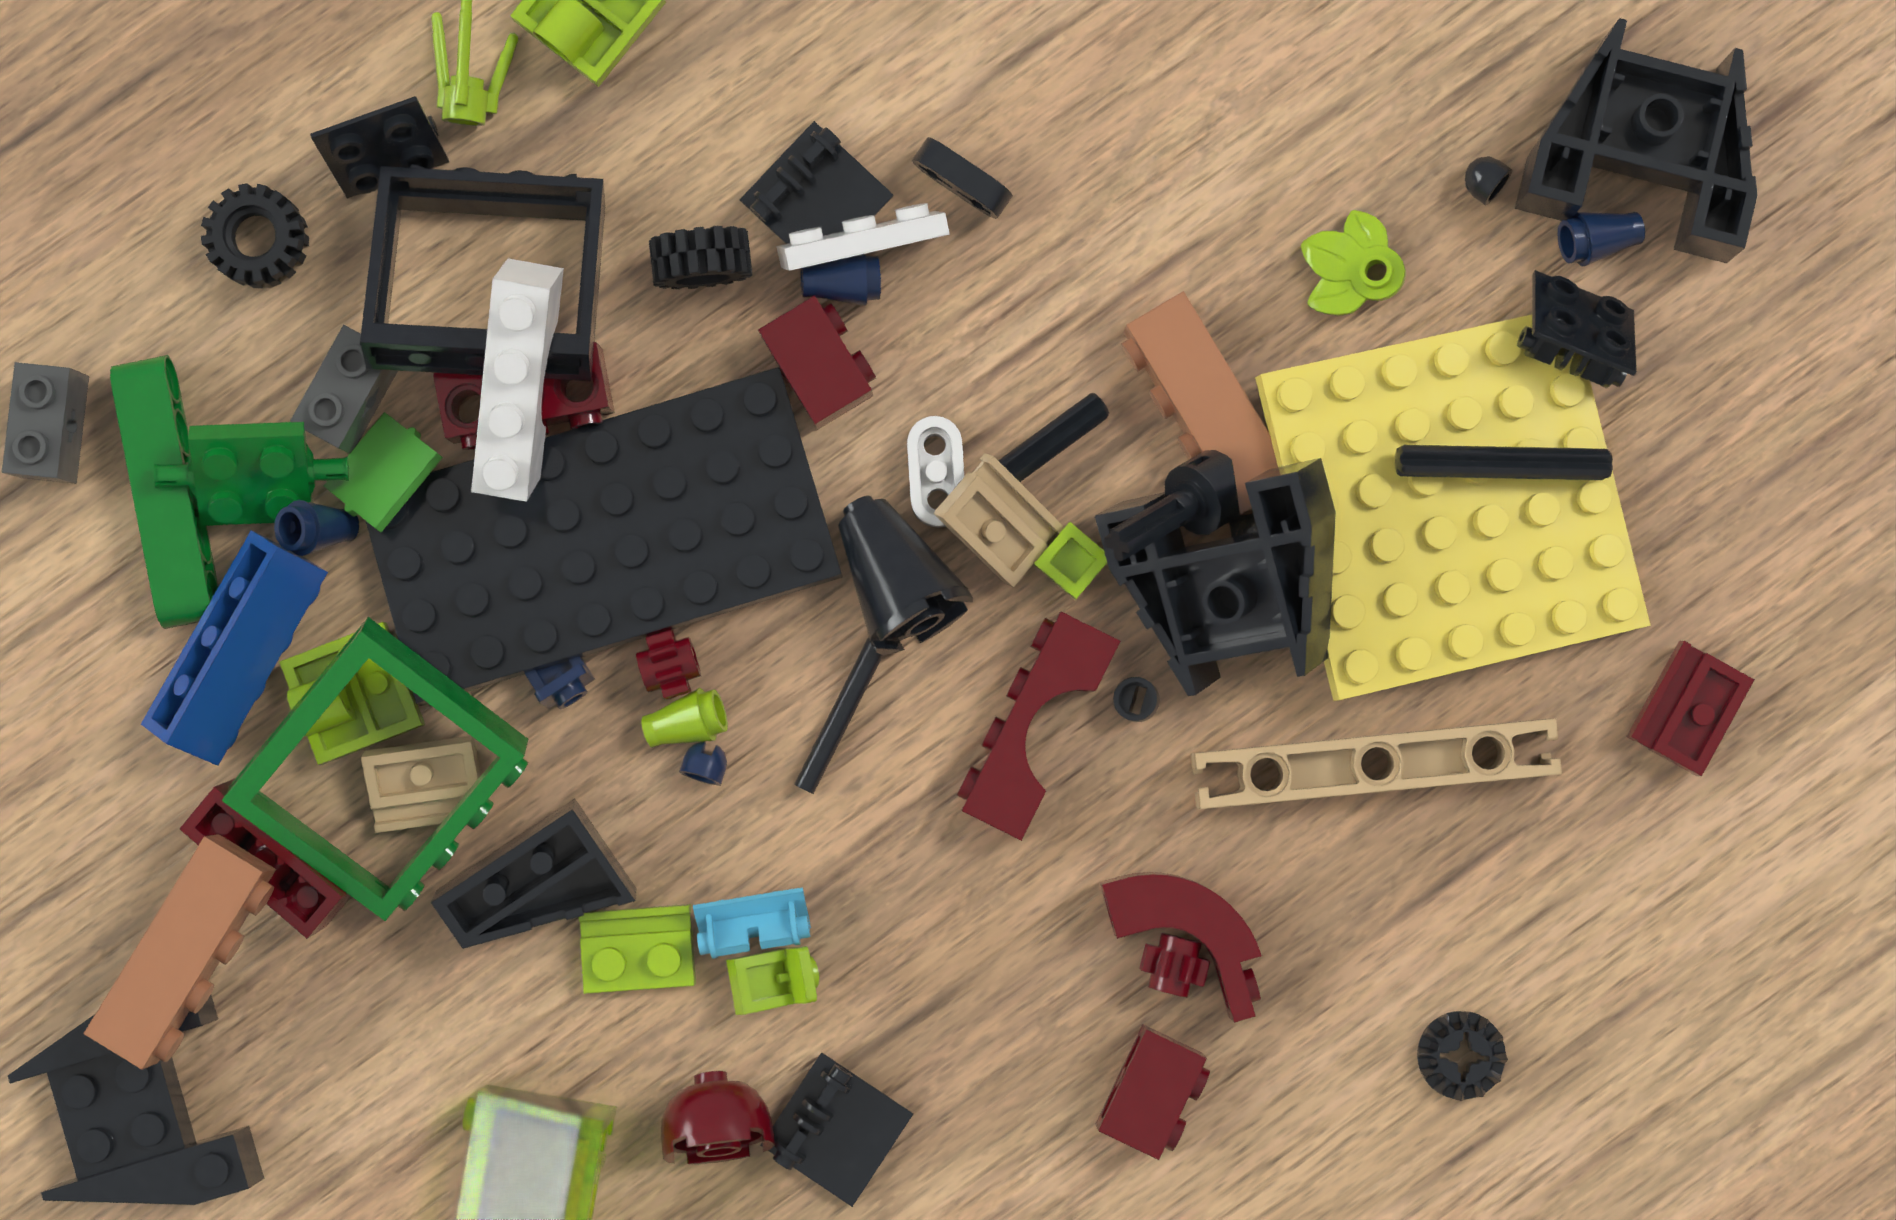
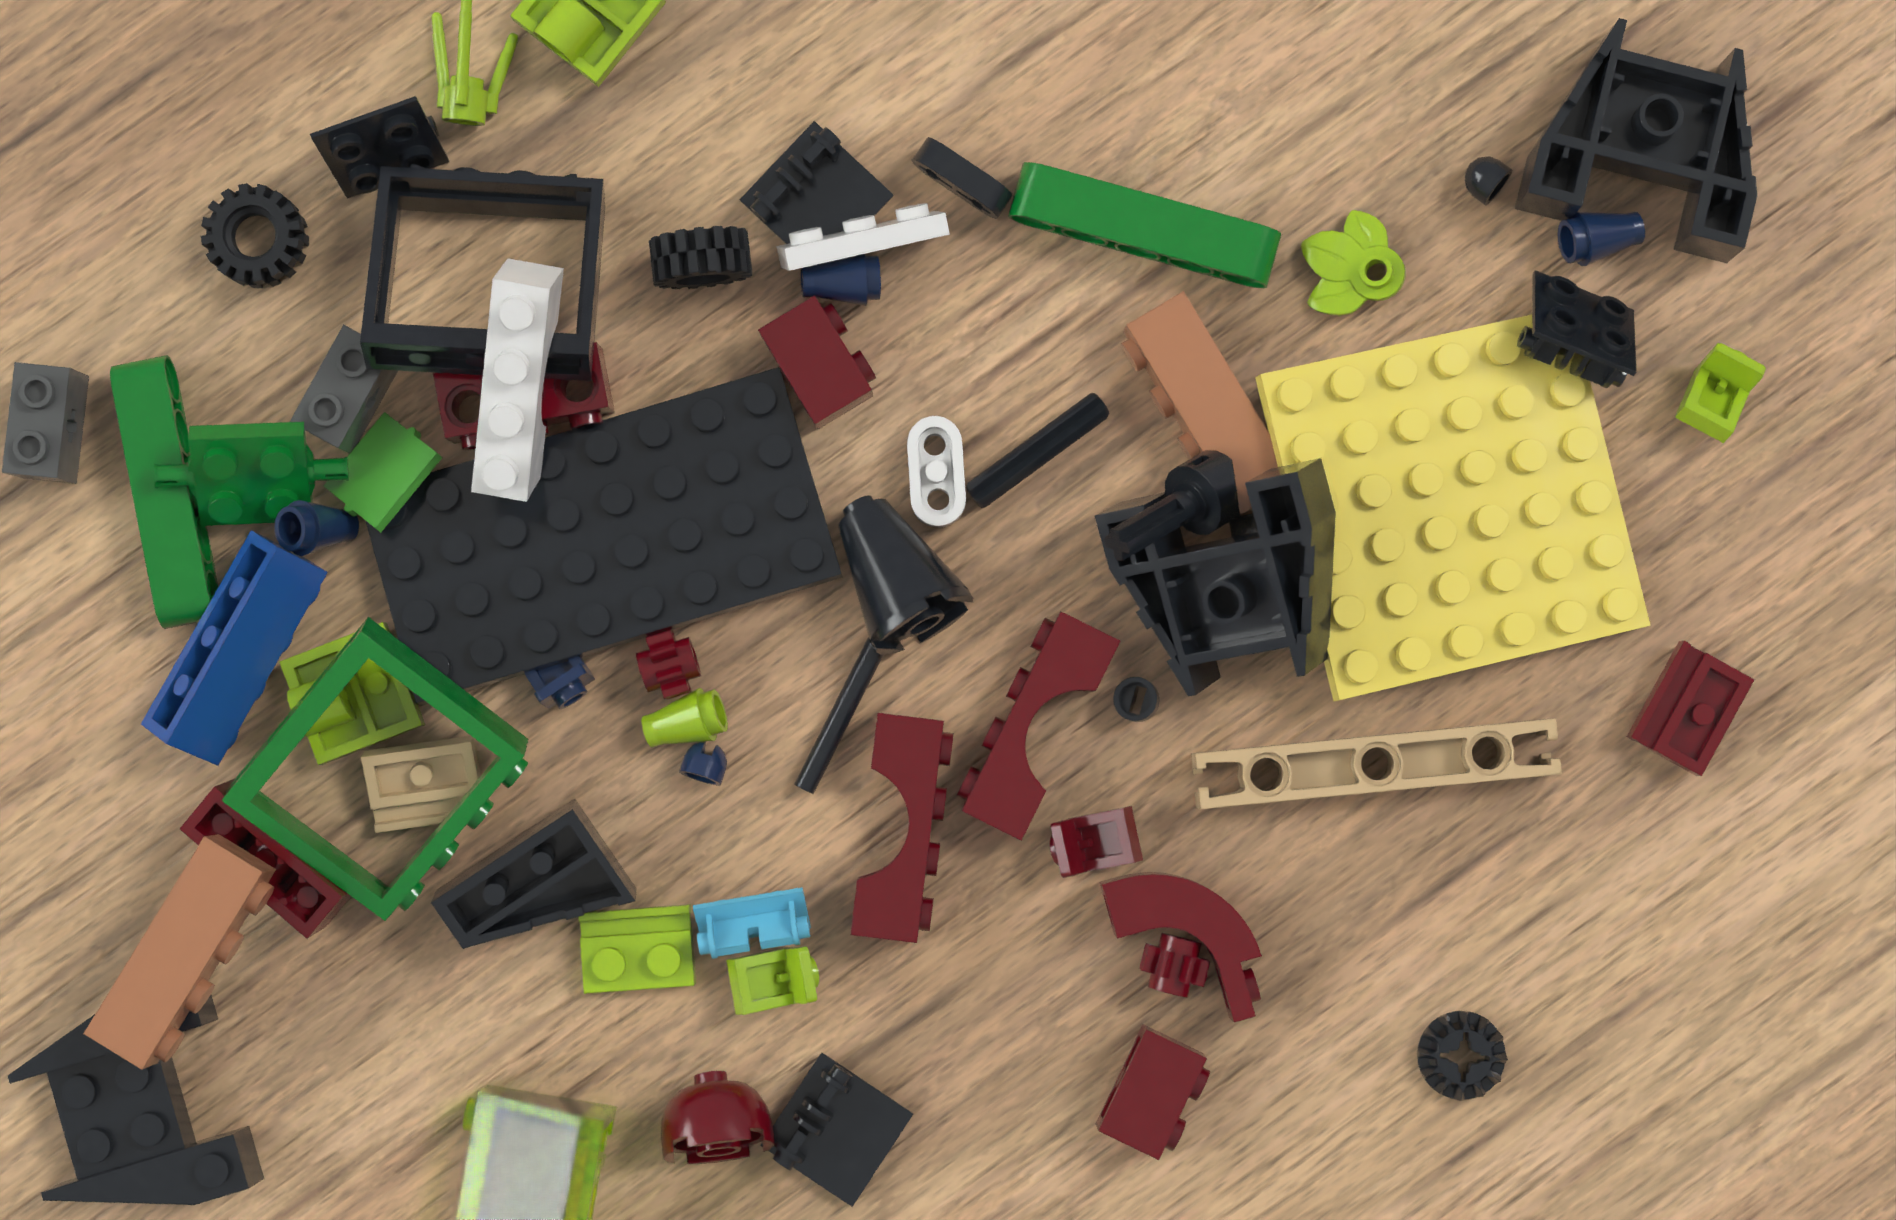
(891, 900): none -> dark red arch
(998, 520): tan plate -> none
(1072, 560): lime plate -> none
(1095, 841): none -> dark red bracket
(1144, 225): none -> green beam
(1503, 462): black axle -> none
(1719, 391): none -> lime bracket

